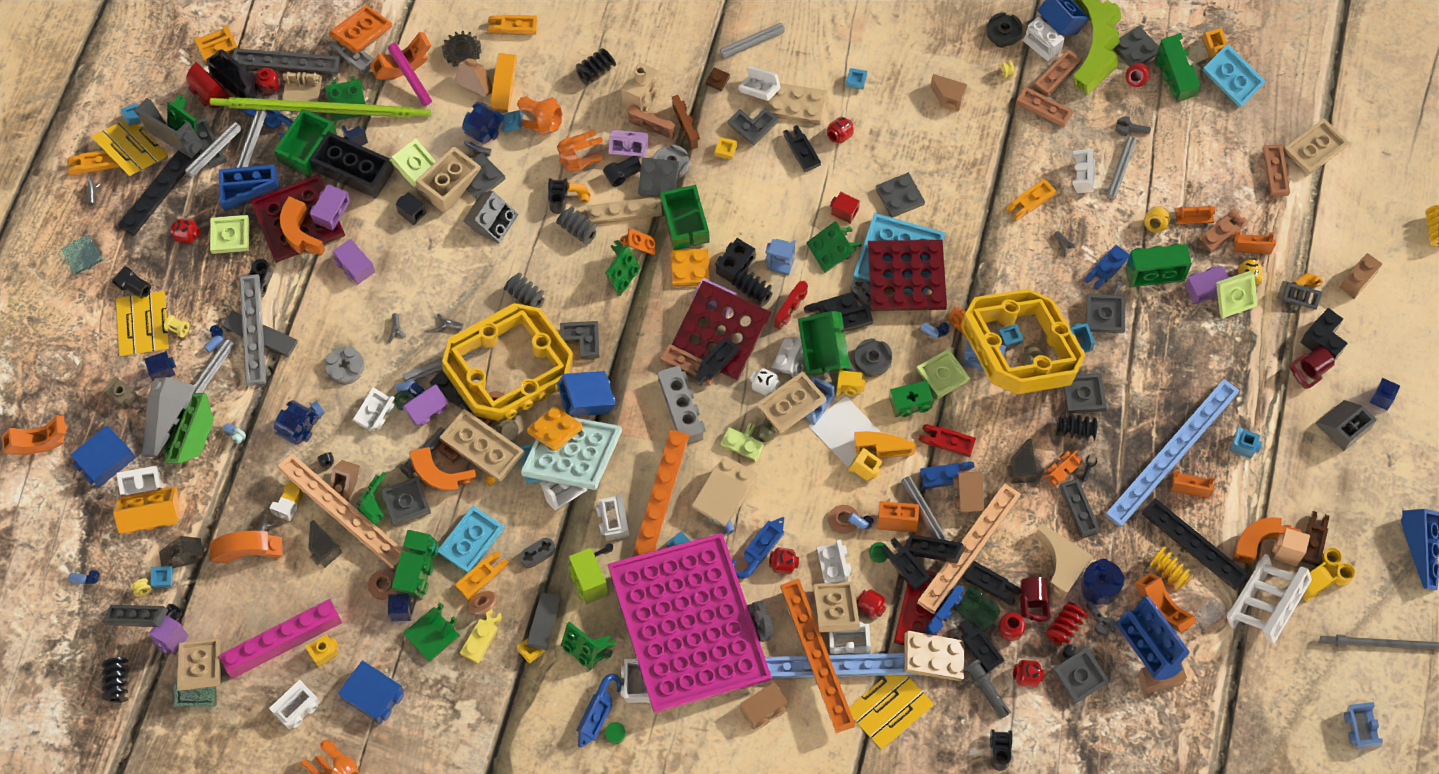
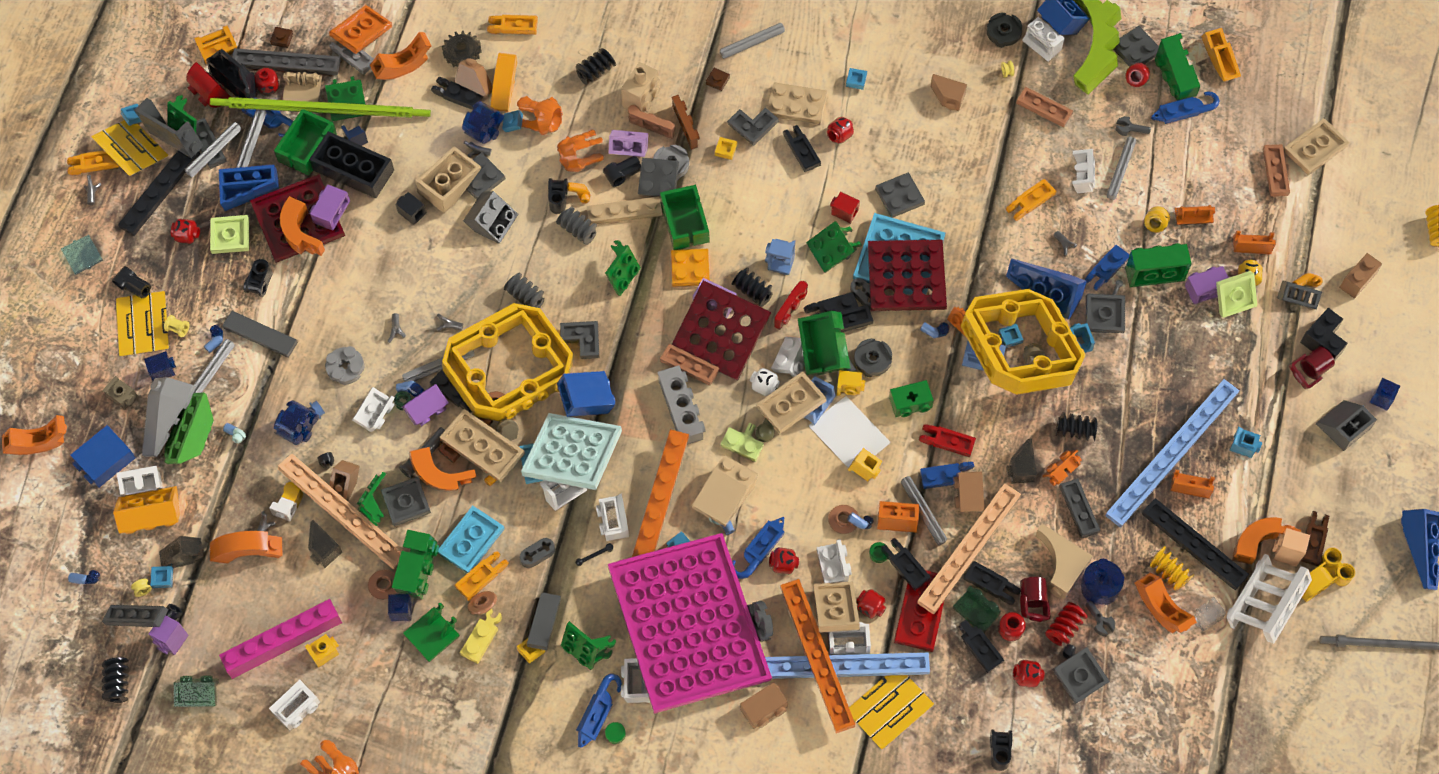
(199, 664): tan plate -> none
(252, 330): light grey tile -> none
(281, 37): none -> reddish brown plate
(353, 261): medium lavender brick -> none
(371, 692): blue brick -> none
(409, 74): dark pink axle -> none
(412, 161): yellowish green plate -> none
(456, 93): none -> black hinge
(555, 428): light orange plate -> none
(587, 576): lime brick -> none
(639, 241): orange hinge -> none
(716, 360): black hinge -> none
(738, 262): black brick -> none
(760, 83): white bracket -> none
(883, 444): light orange slope -> none
(934, 548): black plate -> none
(934, 656): tan plate -> none
(943, 373): yellowish green plate -> none
(943, 611): blue hinge -> none
(982, 680): dark grey pin -> none
(1056, 285): none -> blue wedge
(1057, 73): nougat plate -> none
(1085, 394): dark grey plate -> none
(1088, 467): black hand -> none
(1150, 684): medium nougat brick -> none
(1153, 639): blue brick -> none
(1184, 109): none -> blue plate
(1222, 231): nougat plate -> none
(1233, 75): medium azure plate -> none
(1363, 726): medium blue window -> none

